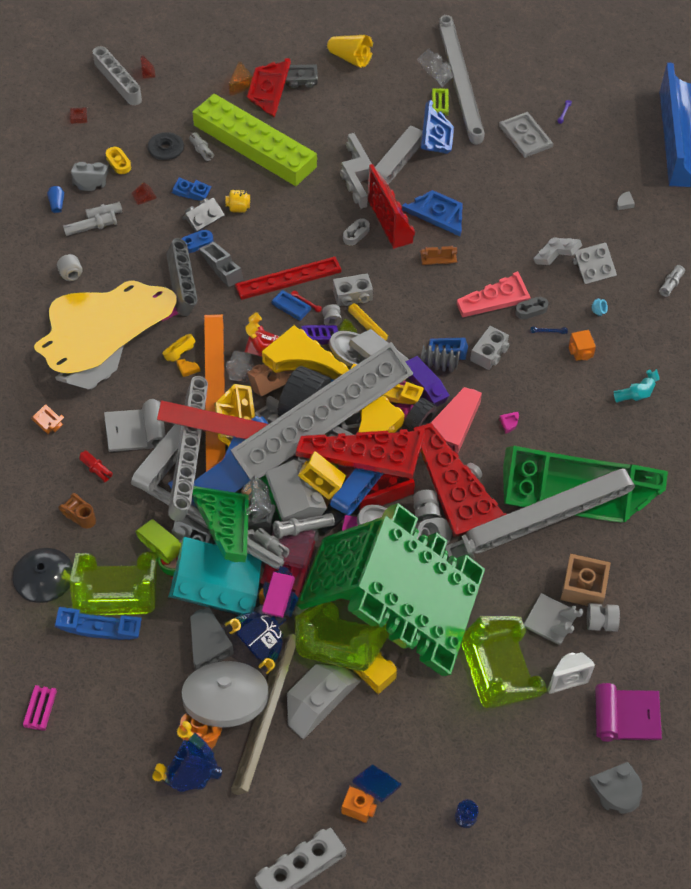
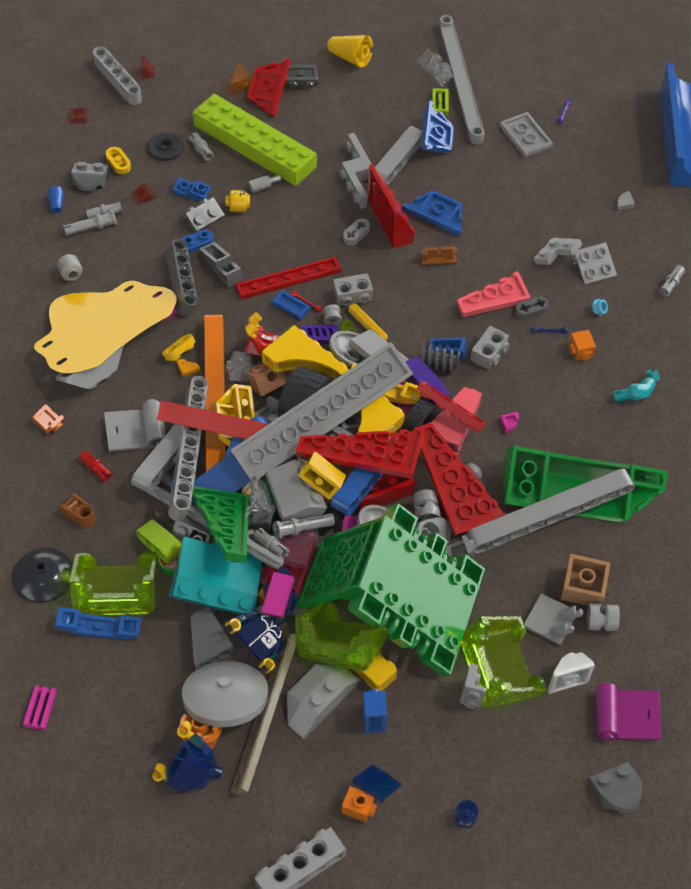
(262, 183): none -> light grey piece
(374, 711): none -> blue brick
(444, 402): none -> red plate
(472, 694): none -> light grey bracket

